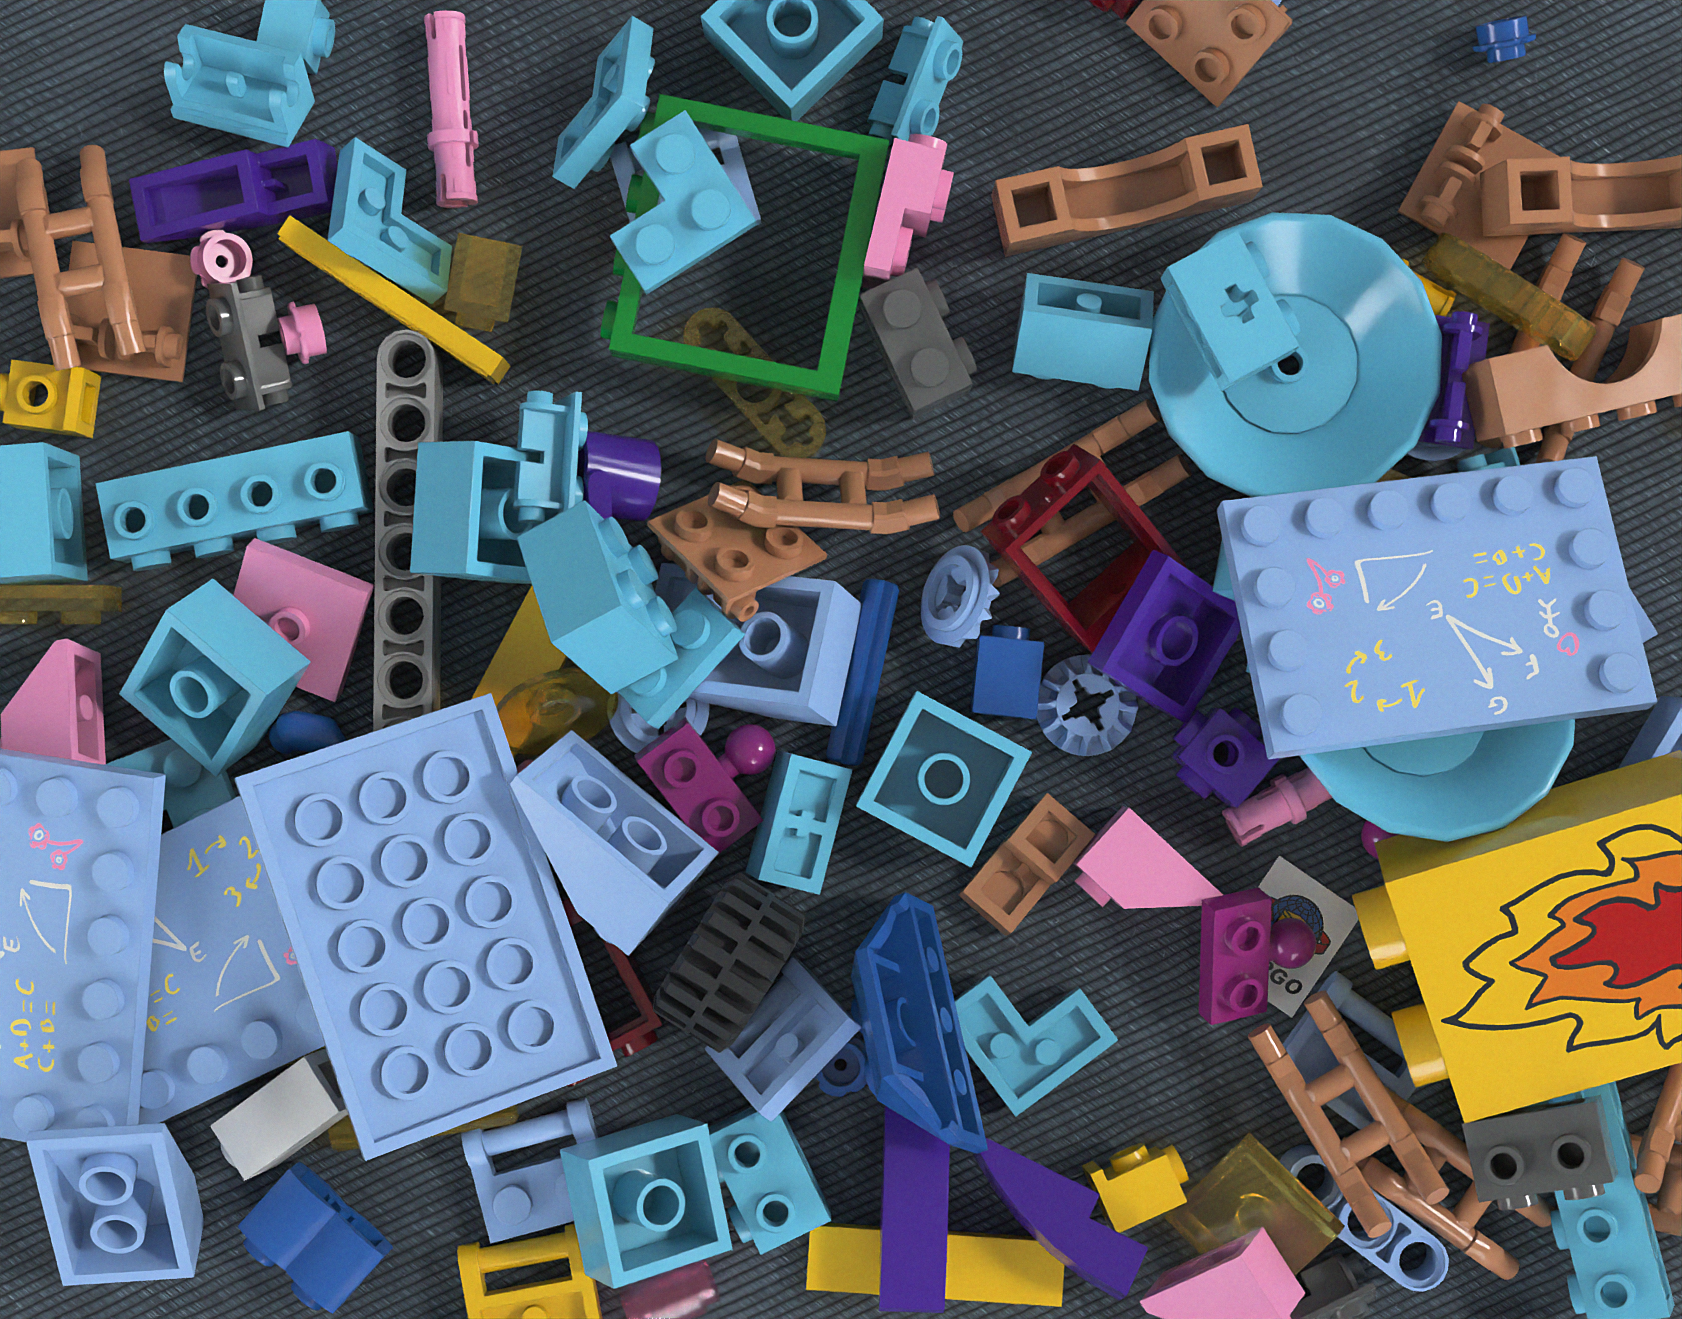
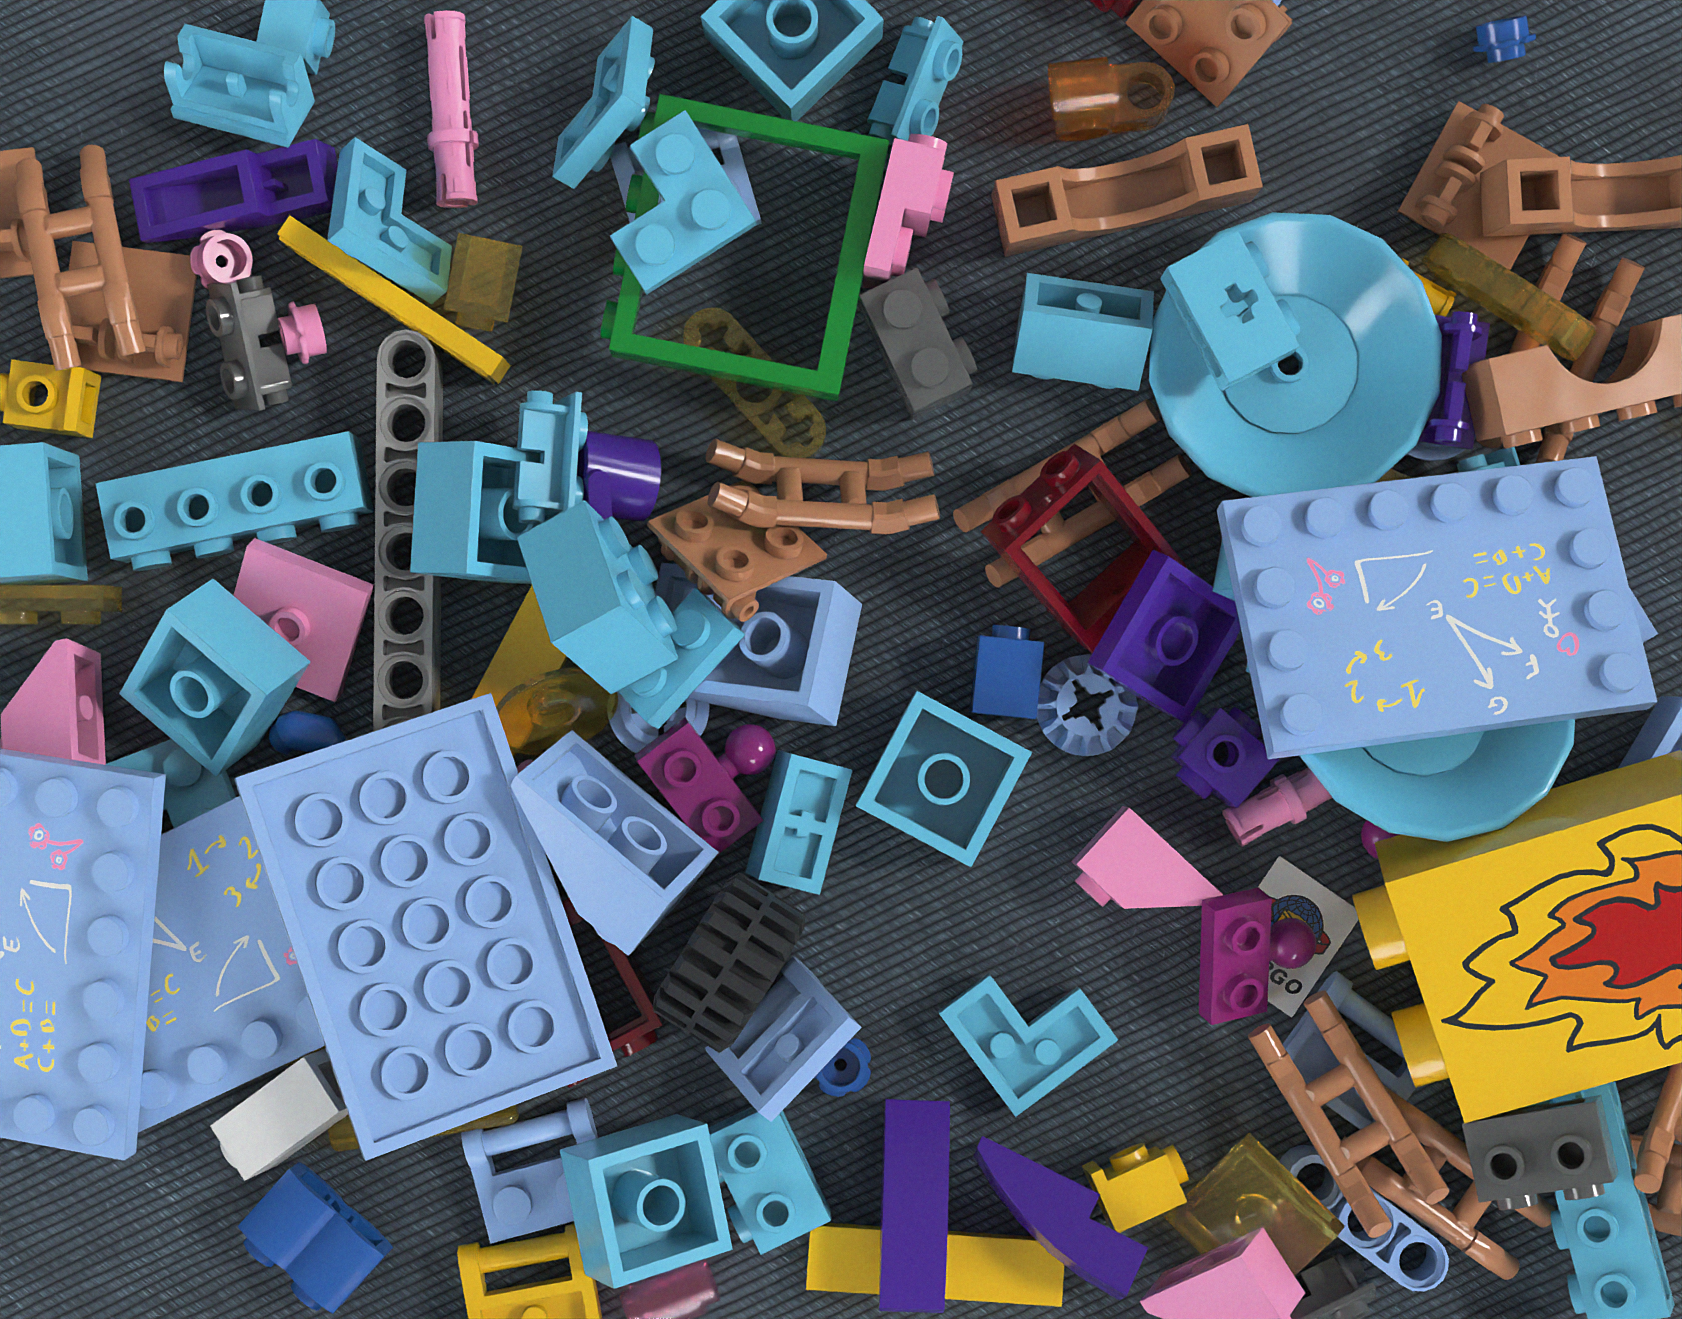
(117, 1203): light blue slope -> none
(851, 733): blue axle -> none
(913, 1025): blue wedge -> none
(943, 593): light blue gear -> none
(1026, 864): nougat slope -> none
(1092, 98): none -> clear orange piece

